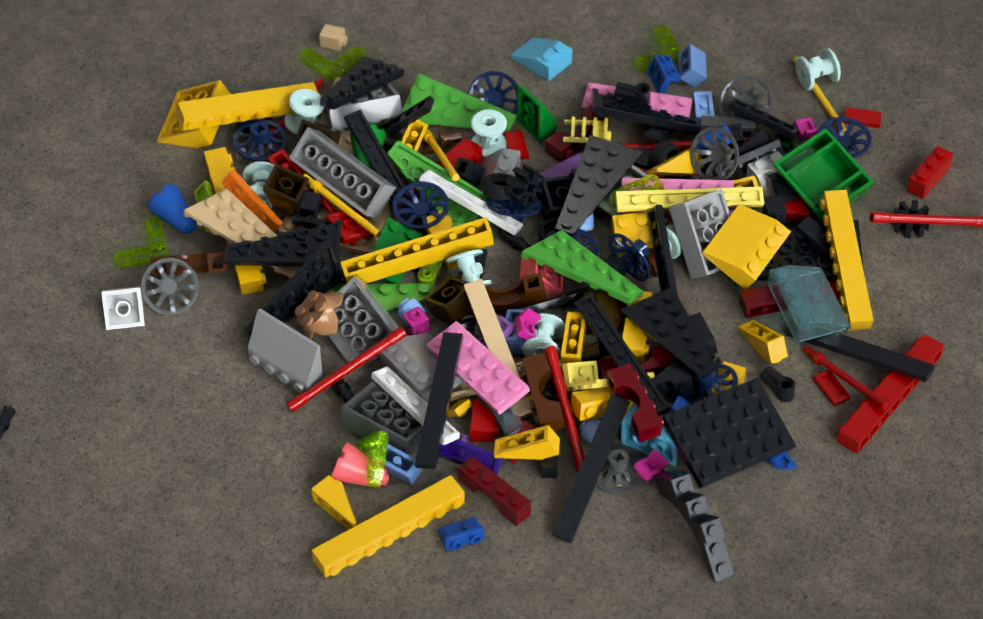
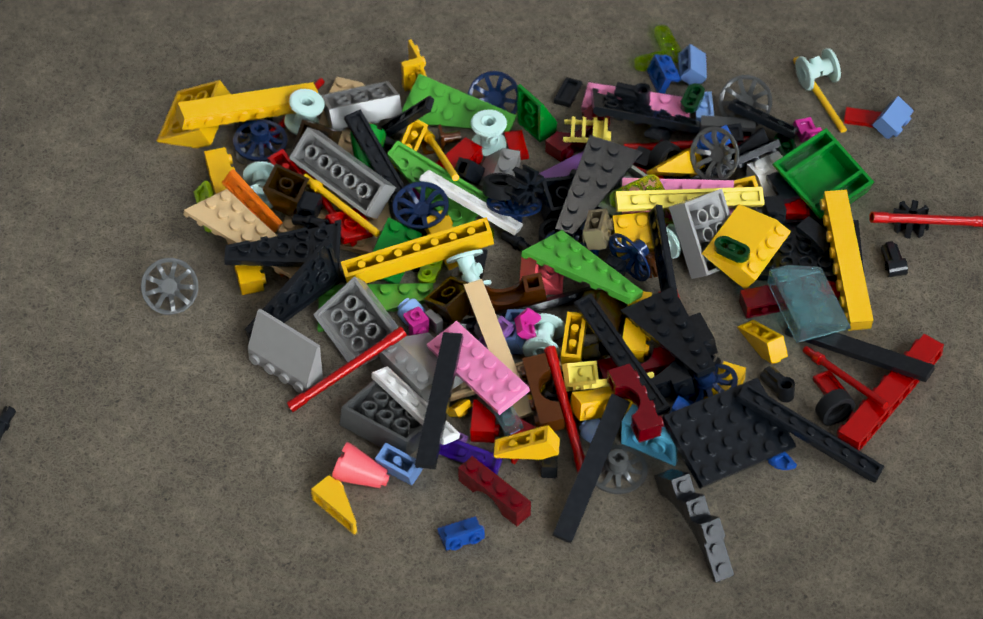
(123, 307): white slope -> none
(153, 246): clear neon green beam -> none
(170, 208): blue cone -> none
(199, 262): reddish brown arch -> none
(317, 313): medium nougat brick -> none
(332, 37): tan brick -> none
(332, 66): clear neon green beam -> none
(343, 389): black pin -> none
(360, 80): black wing -> none
(375, 447): clear neon green beam -> none
(388, 526): yellow brick -> none
(412, 67): none -> yellow bracket
(435, 321): none -> light grey plate
(543, 57): medium azure slope -> none
(568, 92): none -> black tile
(597, 229): none -> dark tan brick
(651, 465): dark pink bracket -> none
(692, 98): none -> dark green plate
(732, 249): none -> dark green plate
(810, 433): none -> black tile
(835, 407): none -> black tyre
(845, 139): dark blue wheel -> none
(893, 117): none -> medium blue brick
(893, 260): none -> black piece
(930, 172): red brick -> none

